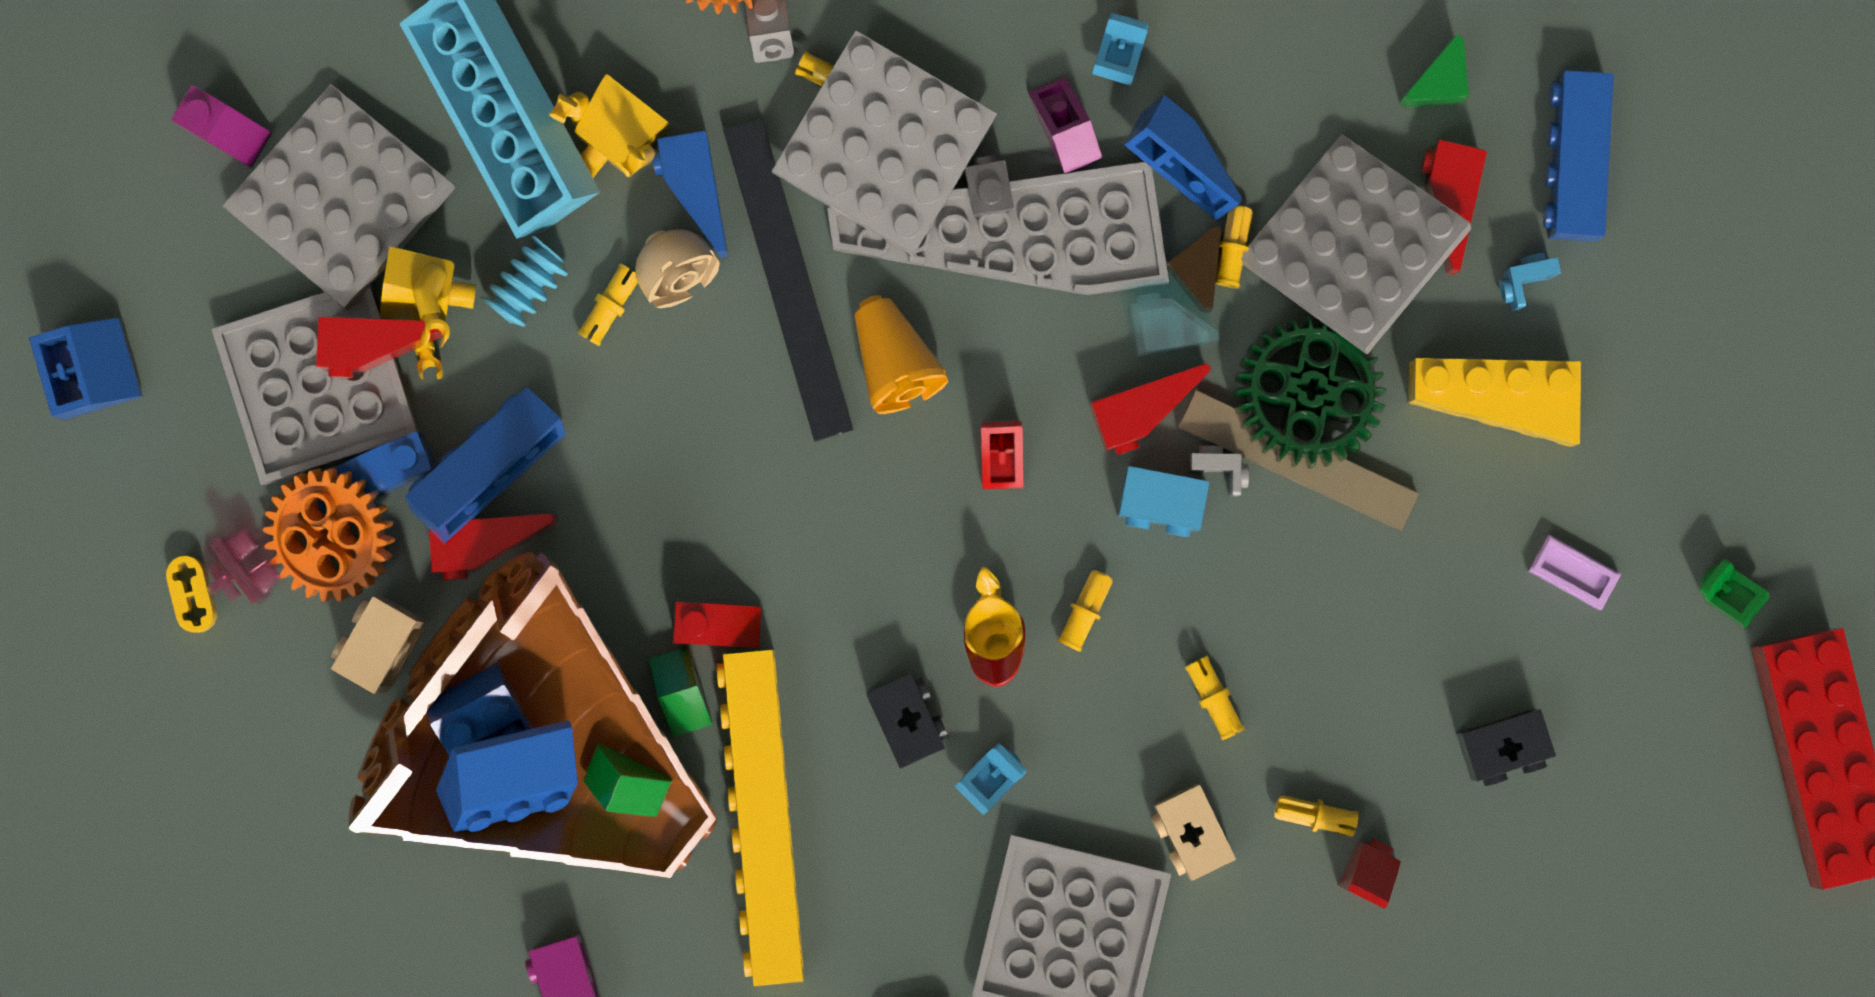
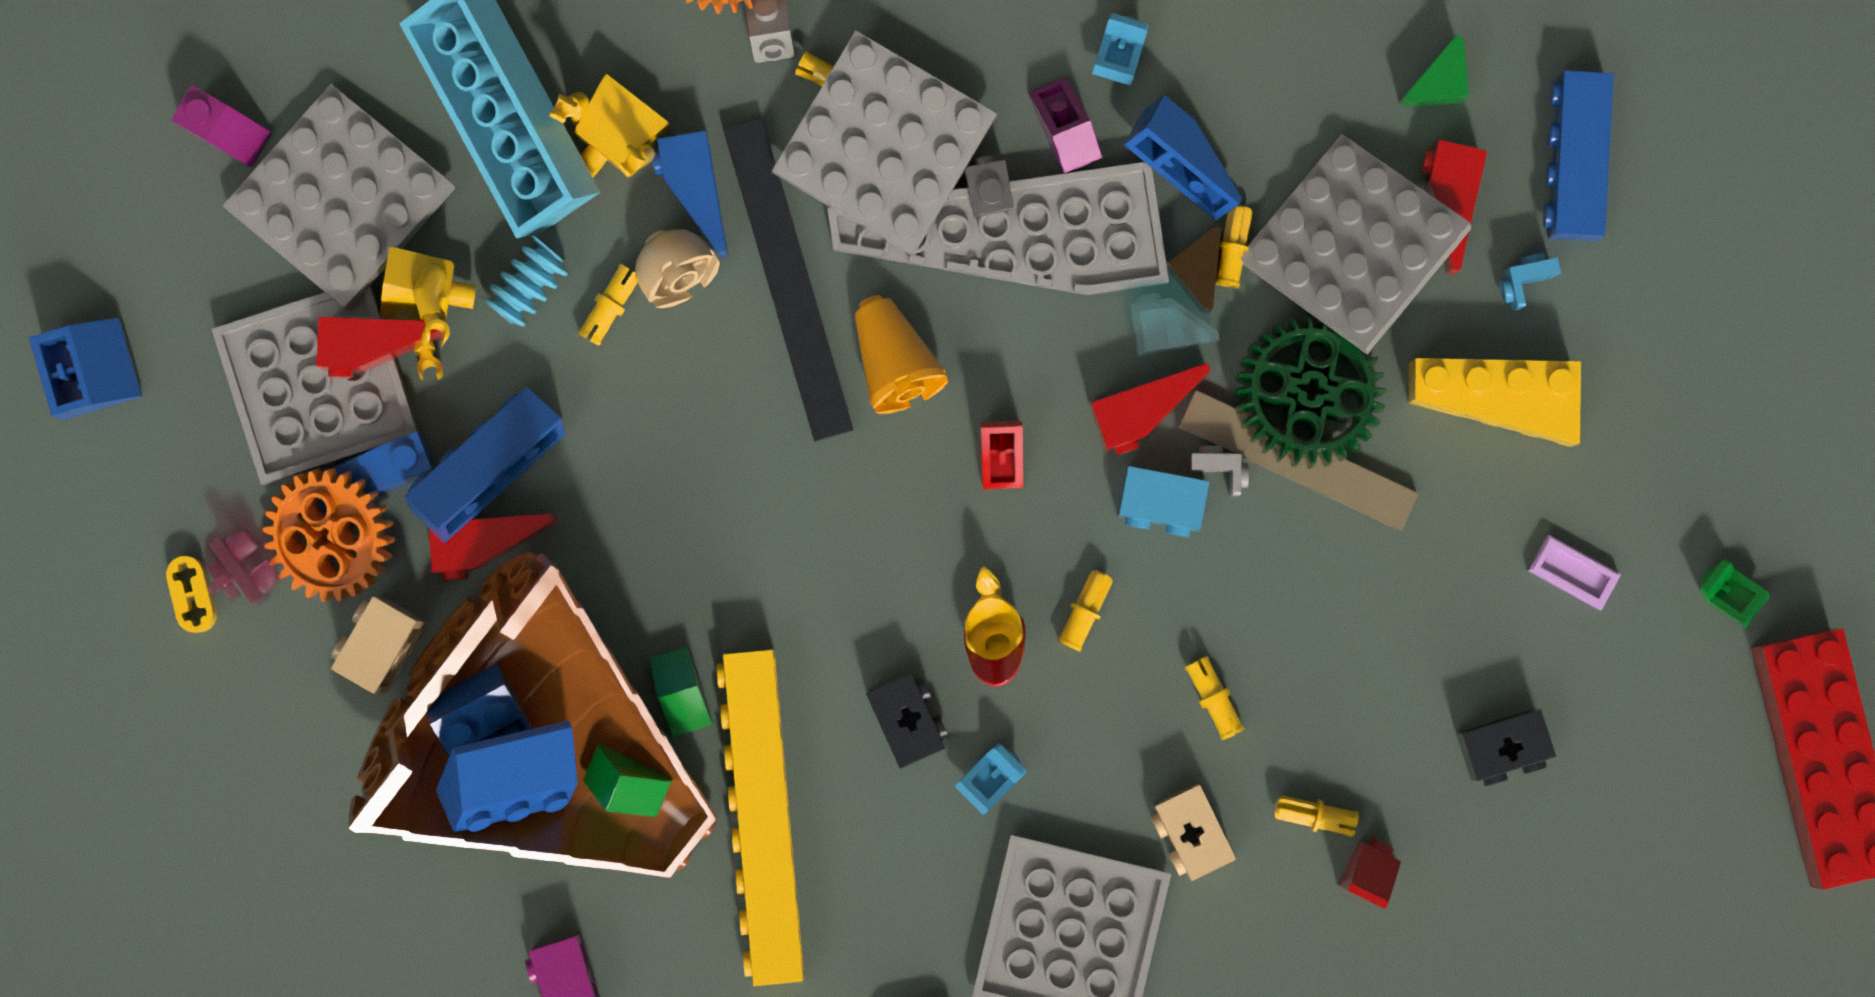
(717, 624): red slope -> none

